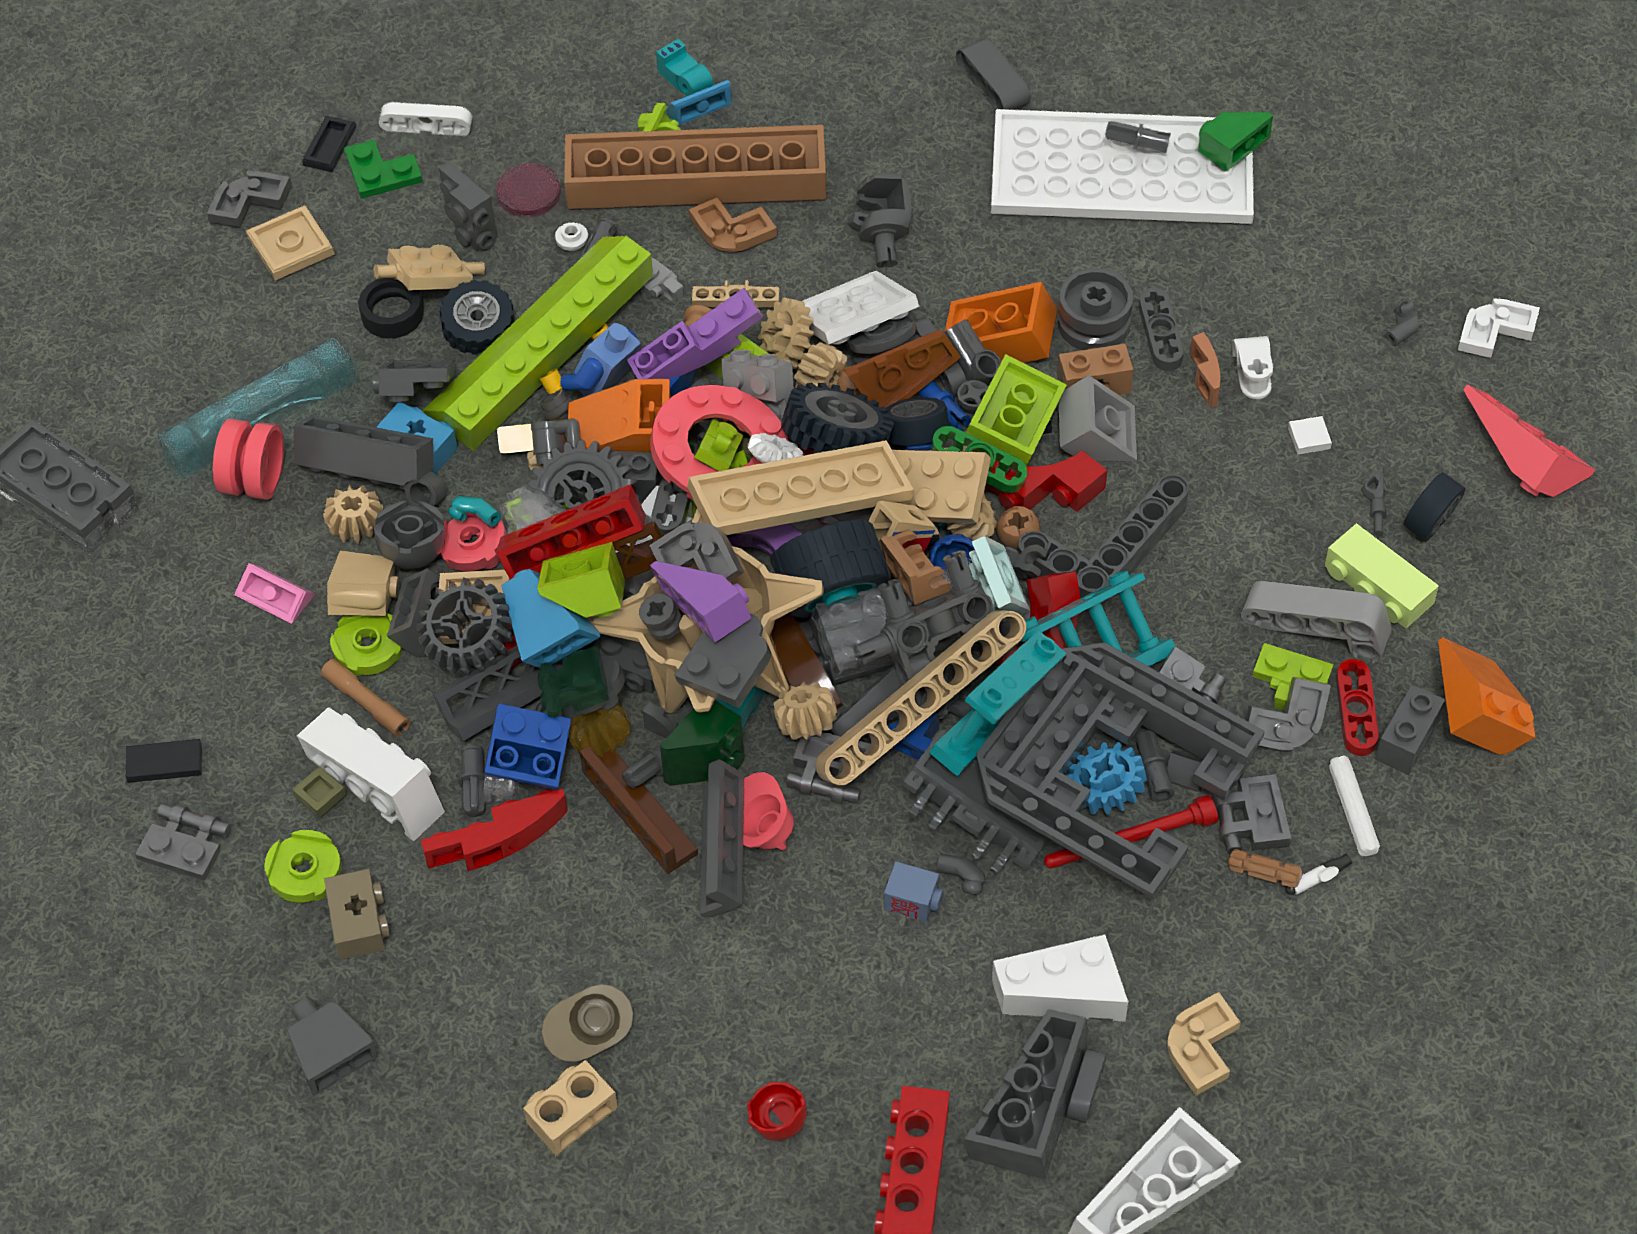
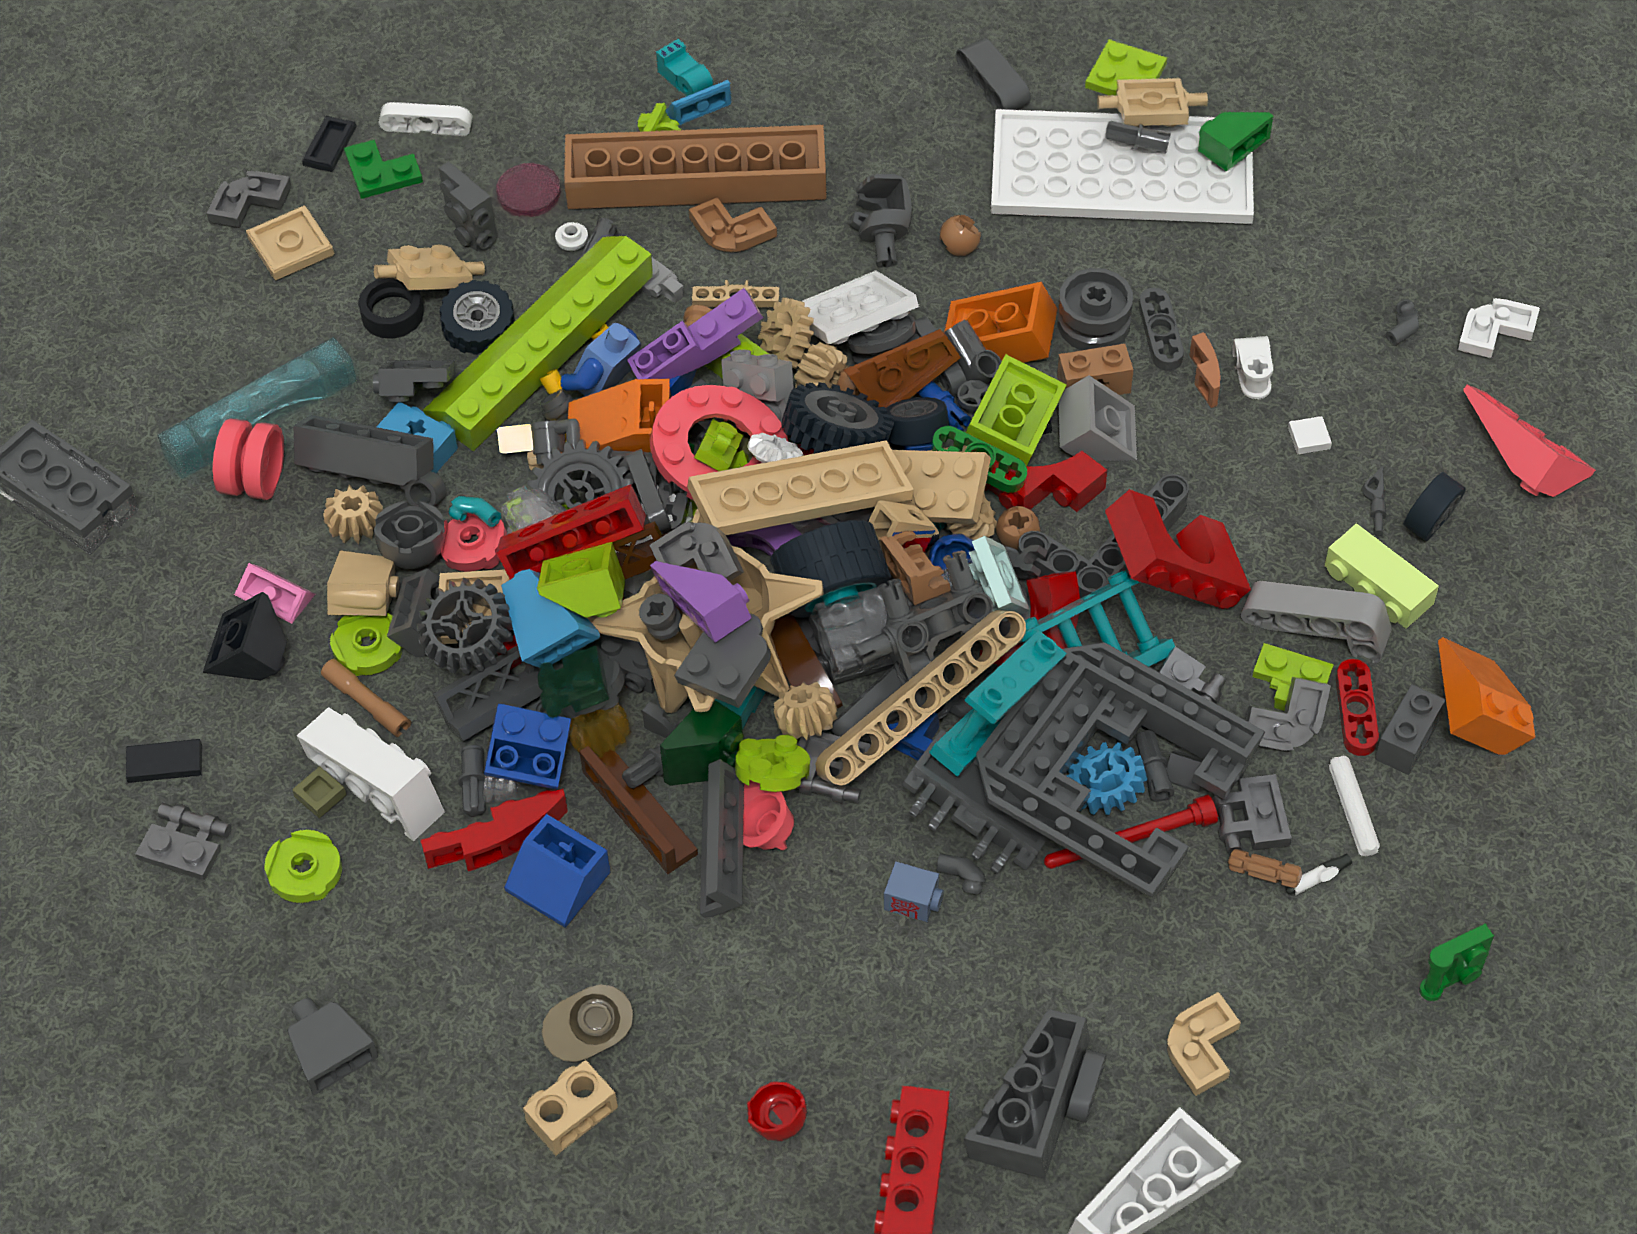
(248, 641): none -> black slope
(355, 933): dark tan brick -> none
(557, 870): none -> blue slope
(648, 489): none -> dark grey beam
(772, 762): none -> lime plate
(960, 235): none -> medium nougat piece
(1064, 978): white wedge -> none
(1123, 63): none -> lime plate
(1152, 102): none -> tan plate
(1202, 570): none -> red arch
(1456, 961): none -> green plate

